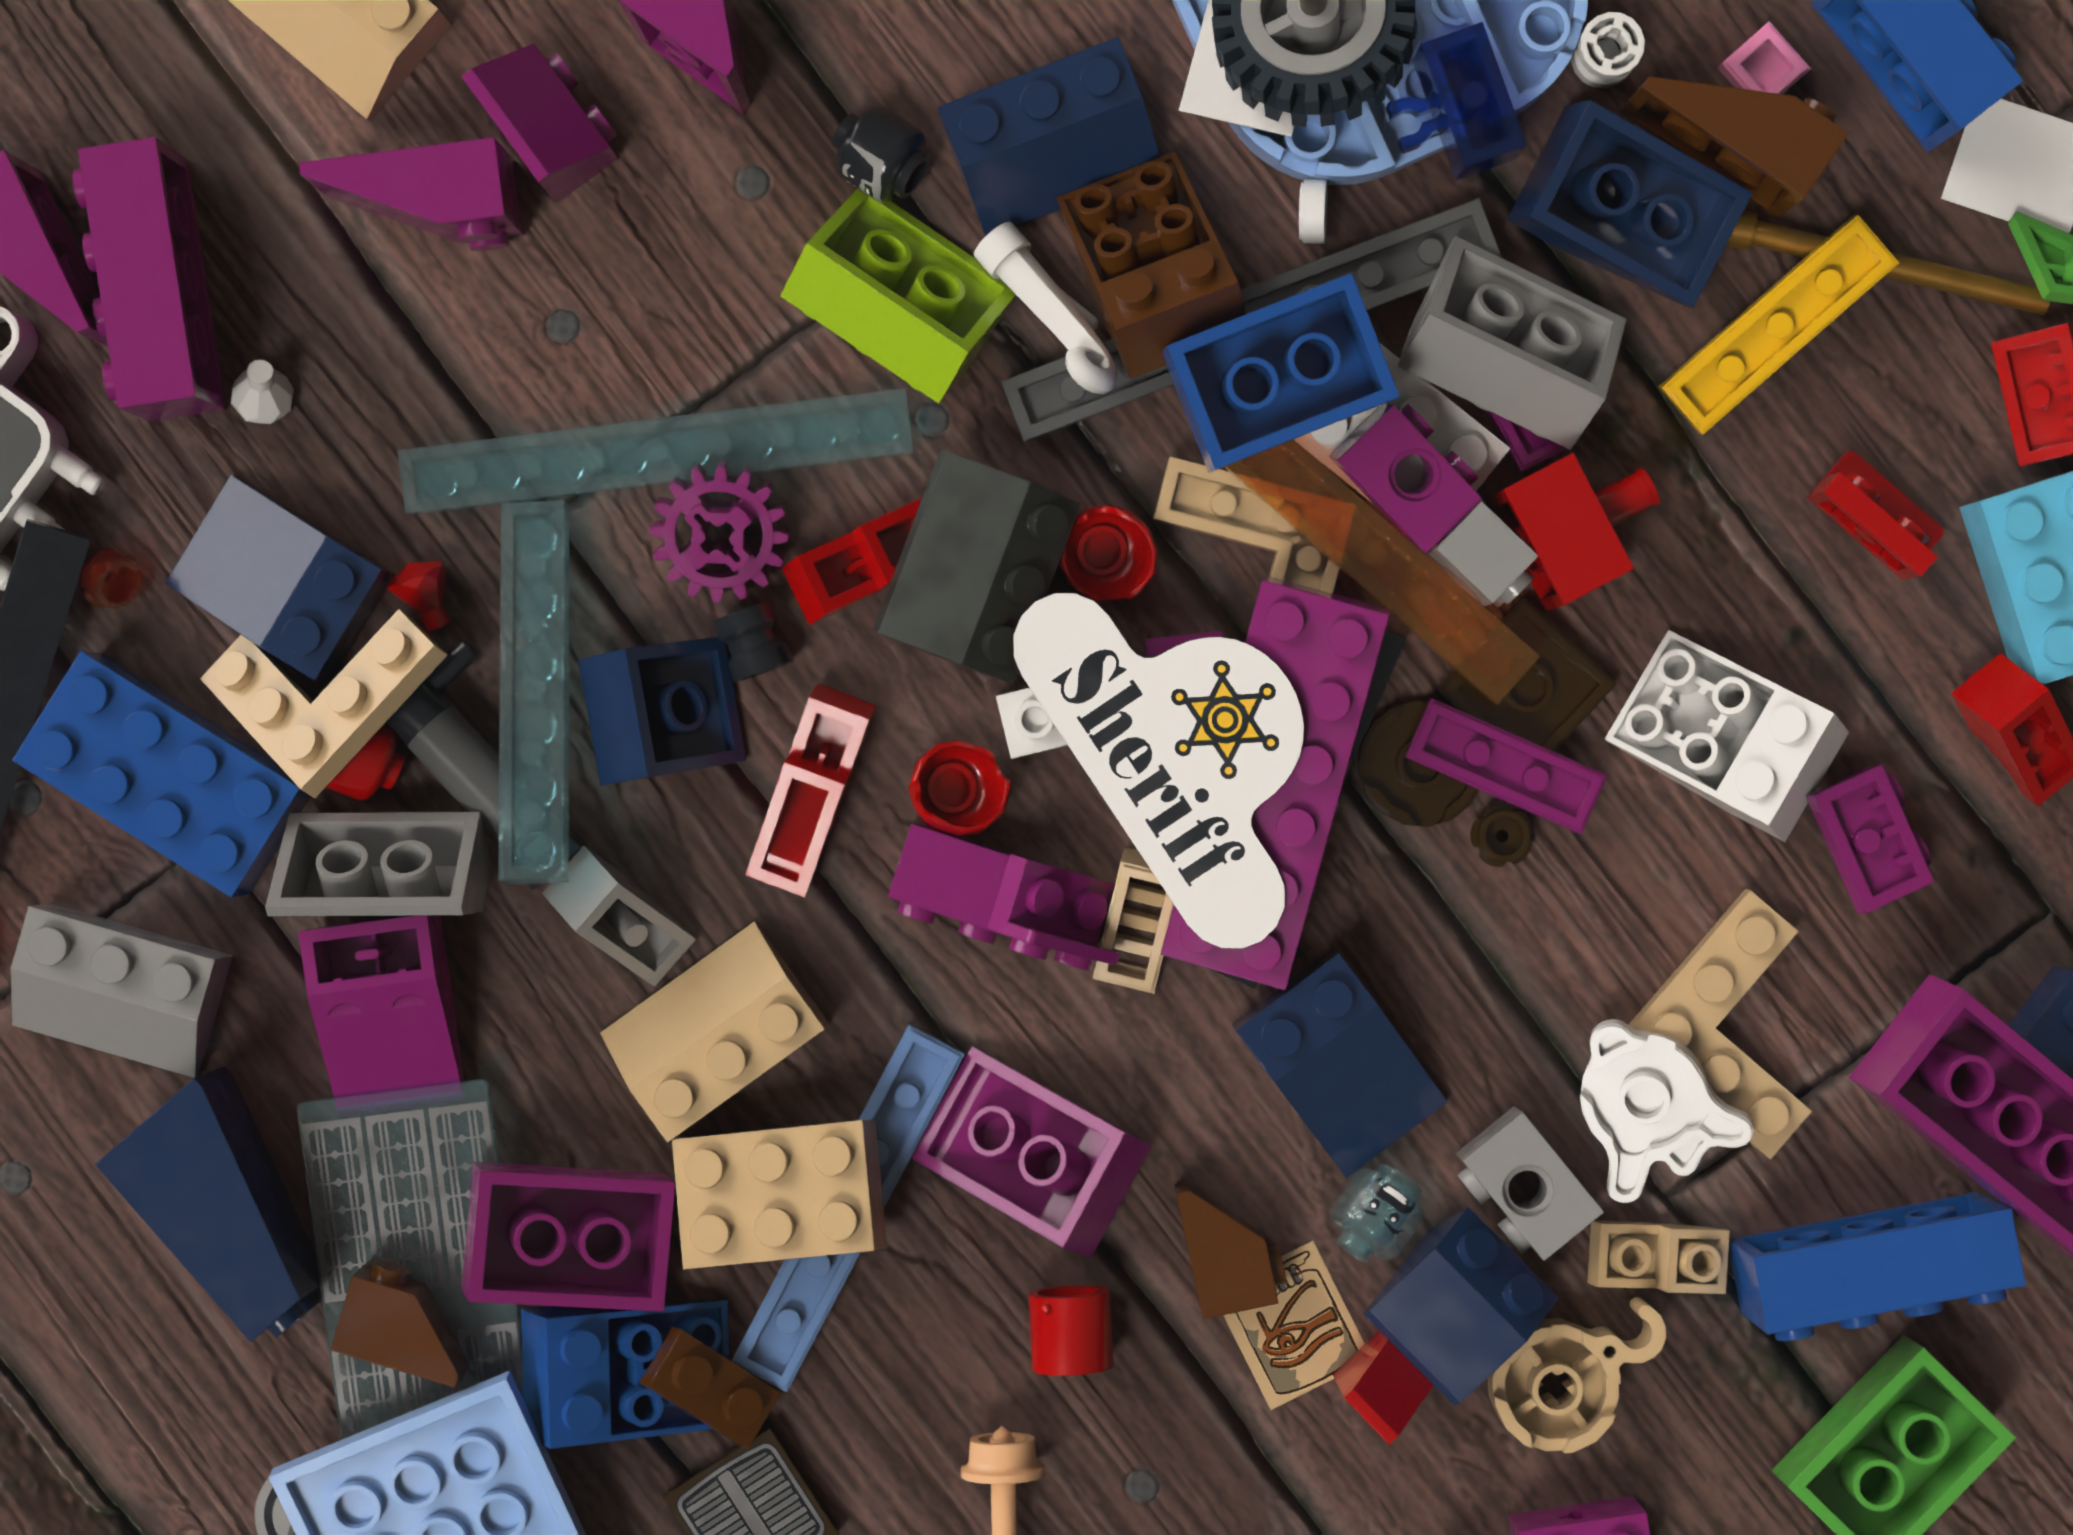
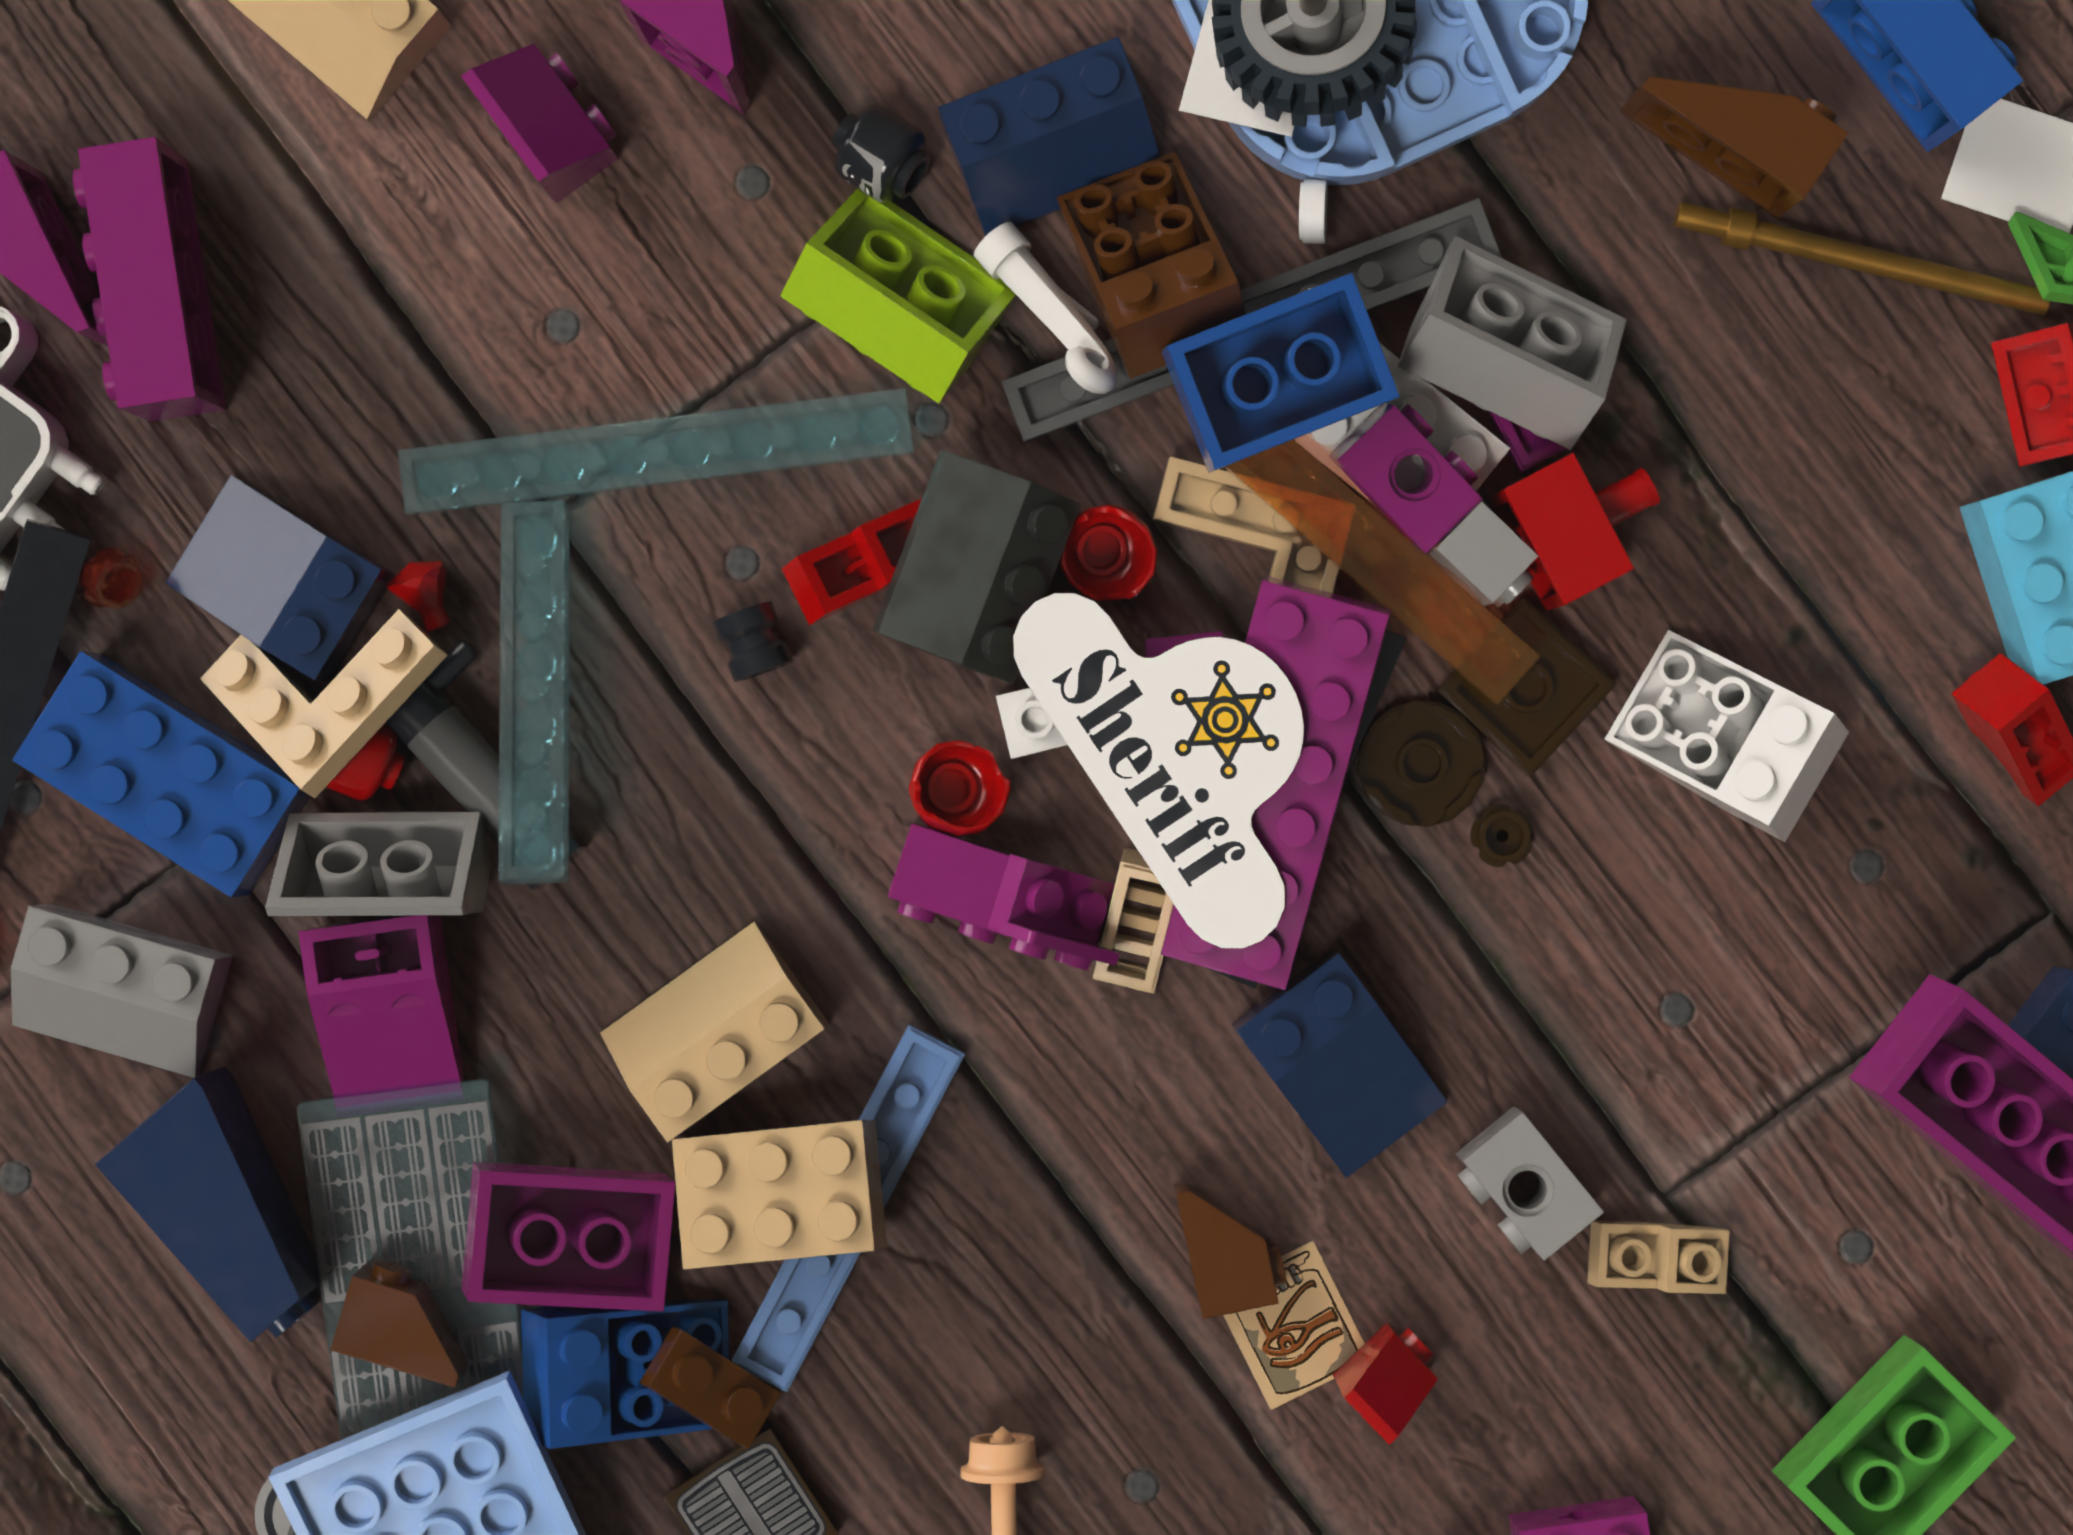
(262, 393): white rock -> none
(445, 189): magenta slope -> none
(618, 917): light grey slope -> none
(661, 710): dark blue slope -> none
(739, 552): magenta gear -> none
(810, 789): slope -> none
(1031, 1153): magenta slope -> none
(1071, 1330): red piece -> none
(1377, 1213): clear light blue head -> none
(1460, 1305): dark blue slope -> none
(1466, 103): clear blue brick -> none
(1505, 766): magenta tile -> none
(1592, 1391): tan piece -> none
(1601, 61): white wheel -> none
(1629, 203): dark blue slope -> none
(1652, 1104): white tile -> none
(1703, 994): tan plate -> none
(1764, 63): bright pink tile -> none
(1778, 324): yellow tile -> none
(1871, 838): magenta bracket -> none
(1877, 1265): blue brick -> none
(1878, 516): red bracket -> none

